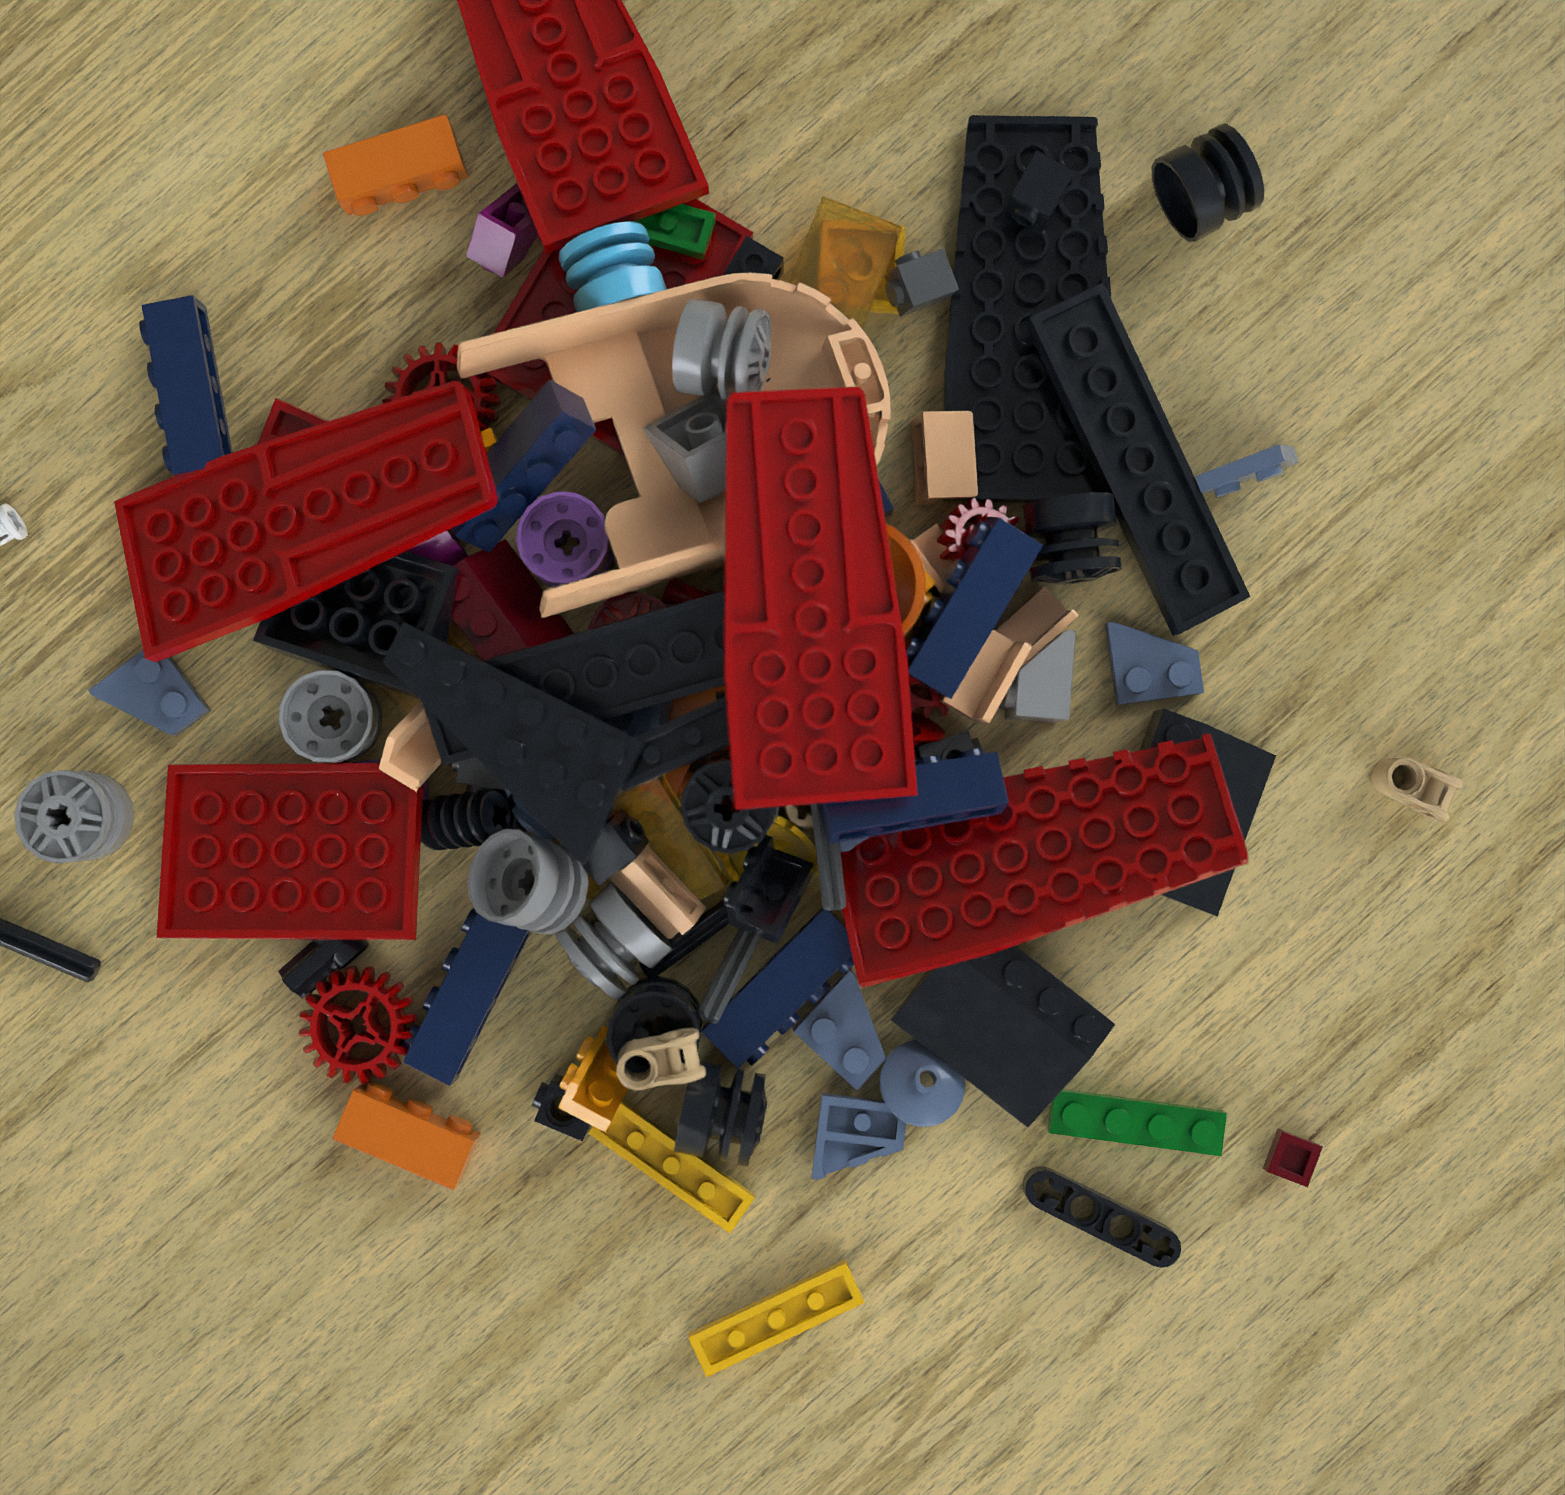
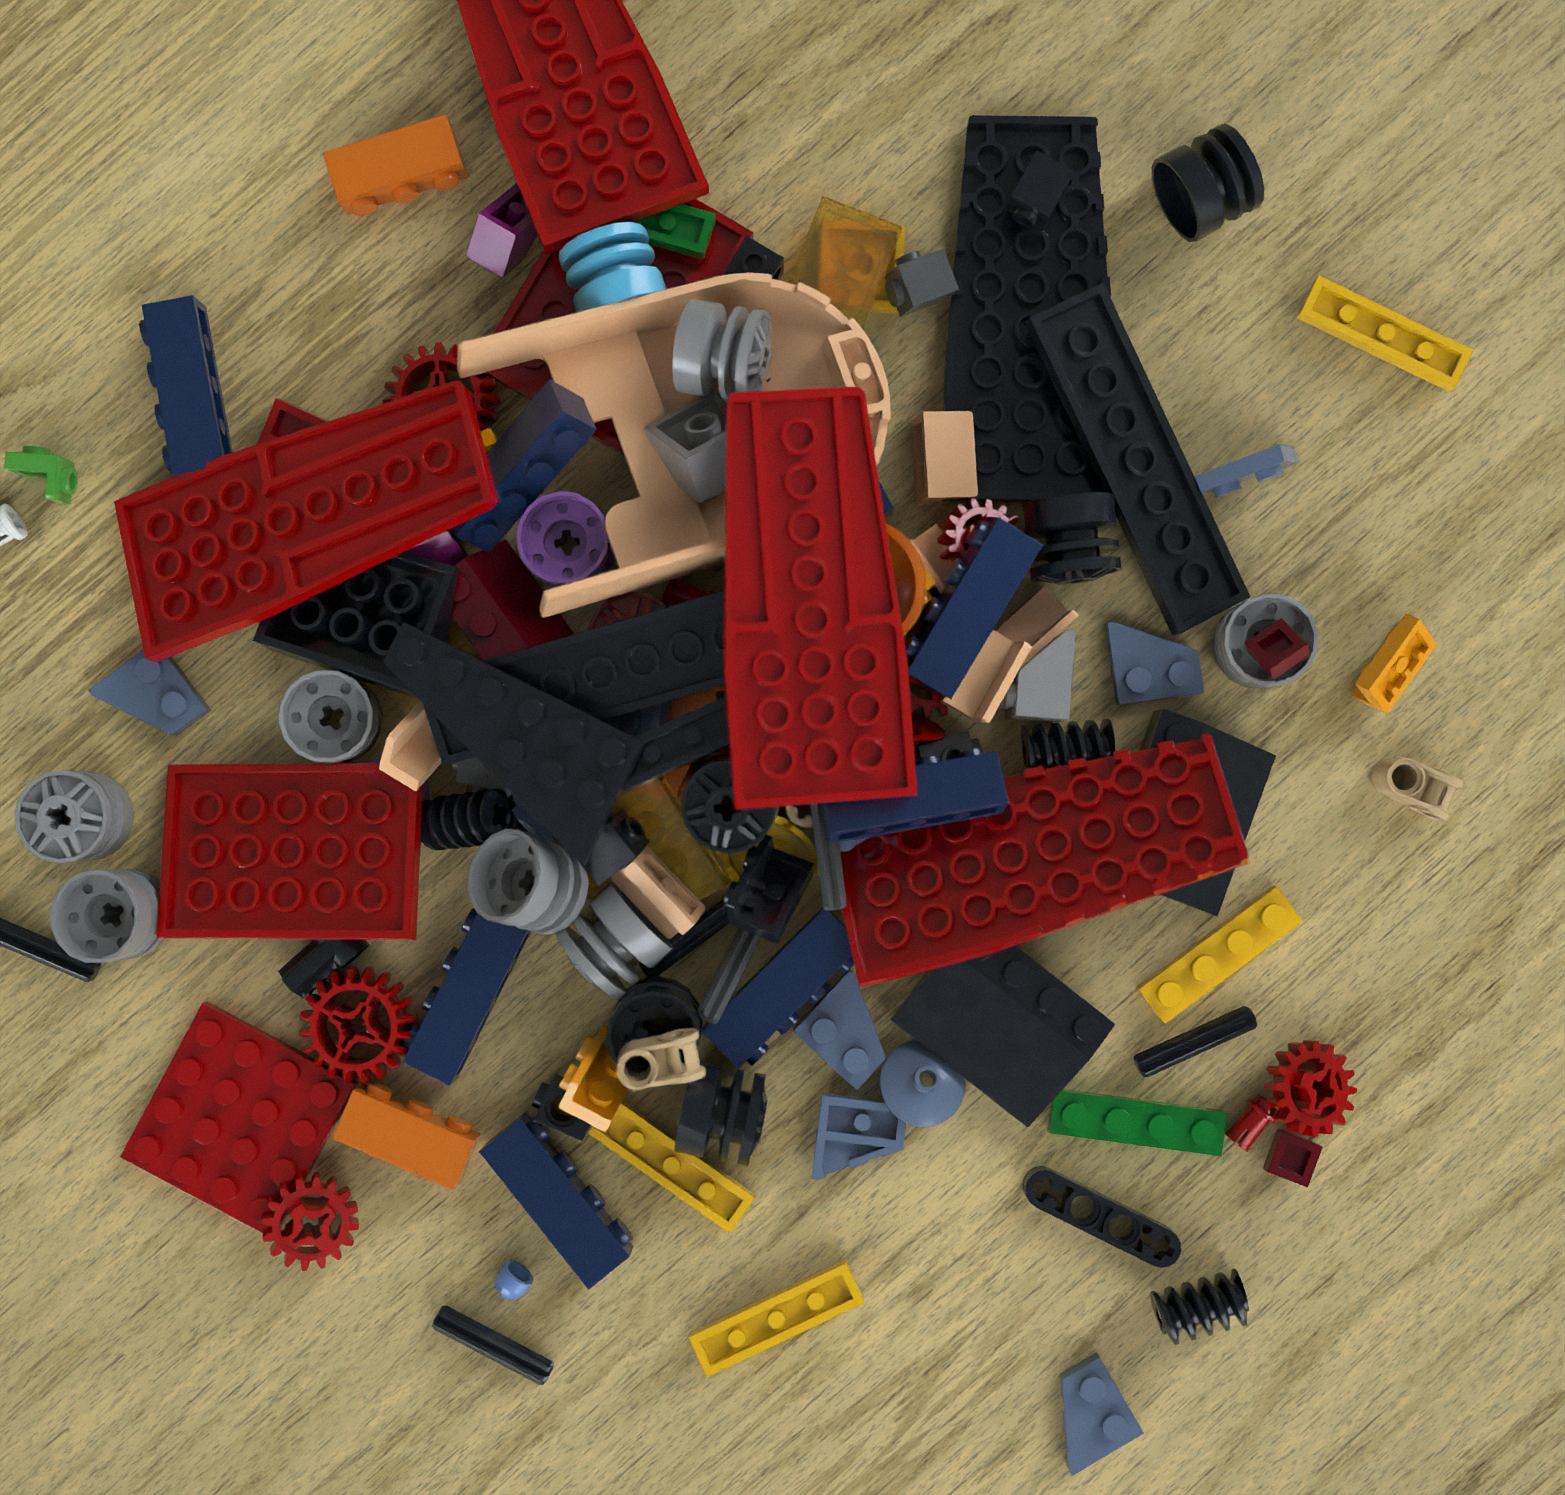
(38, 463): none -> bright green bracket
(107, 915): none -> light grey wheel
(236, 1116): none -> red plate
(320, 1235): none -> red gear
(493, 1345): none -> black axle
(513, 1280): none -> medium blue hinge
(558, 1199): none -> dark blue brick
(1061, 747): none -> black piece
(1093, 1414): none -> sand blue wing
(1195, 1041): none -> black axle
(1201, 1306): none -> black piece
(1219, 954): none -> yellow plate
(1250, 619): none -> light grey wheel
(1255, 1119): none -> red pin
(1277, 648): none -> dark red plate
(1312, 1089): none -> red gear
(1384, 333): none -> yellow plate
(1394, 664): none -> light orange bracket

